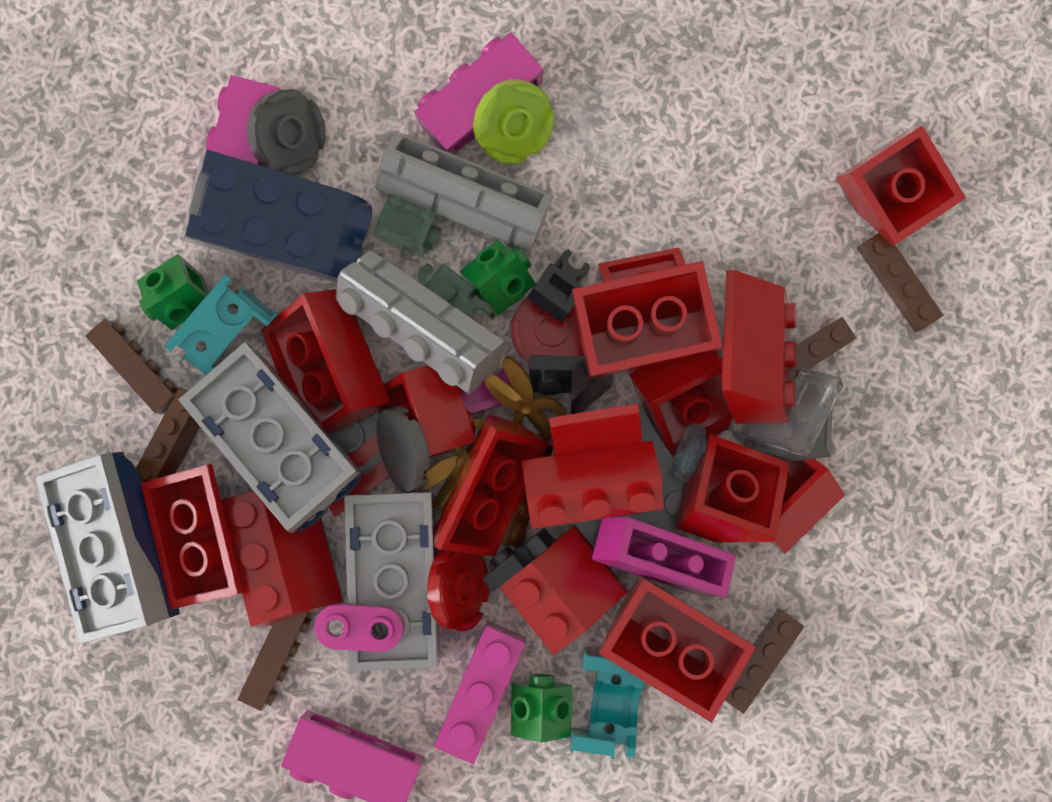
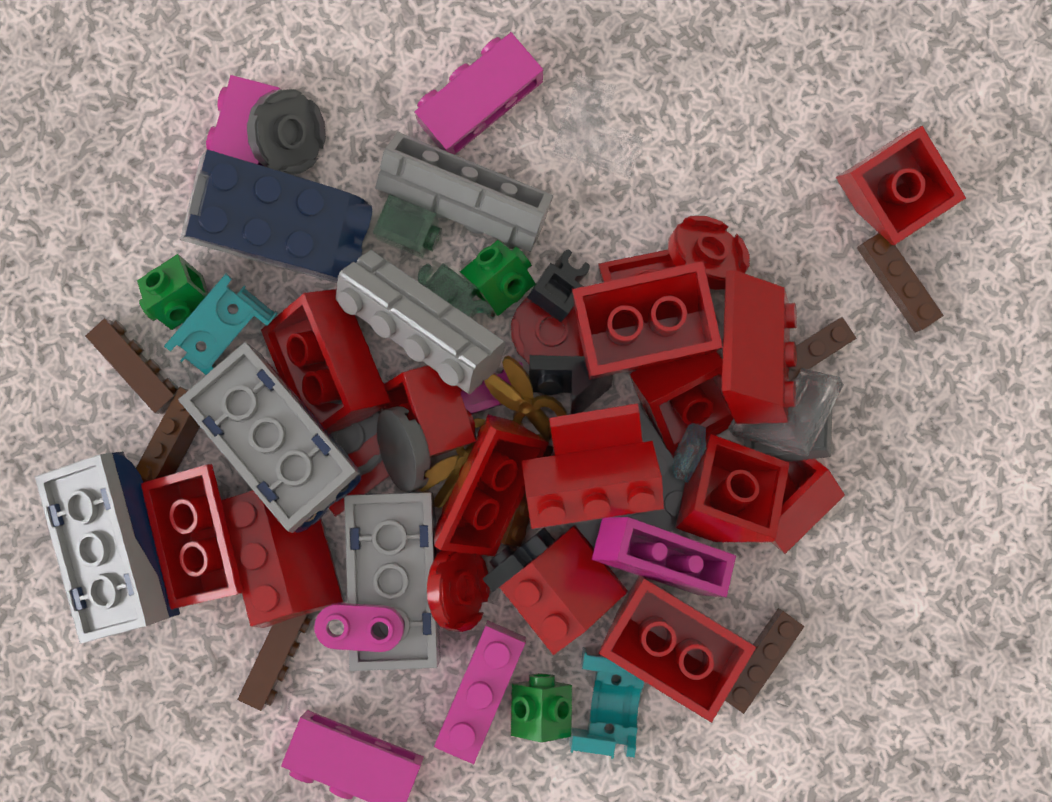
(513, 121): lime tile -> none
(708, 241): none -> red tile

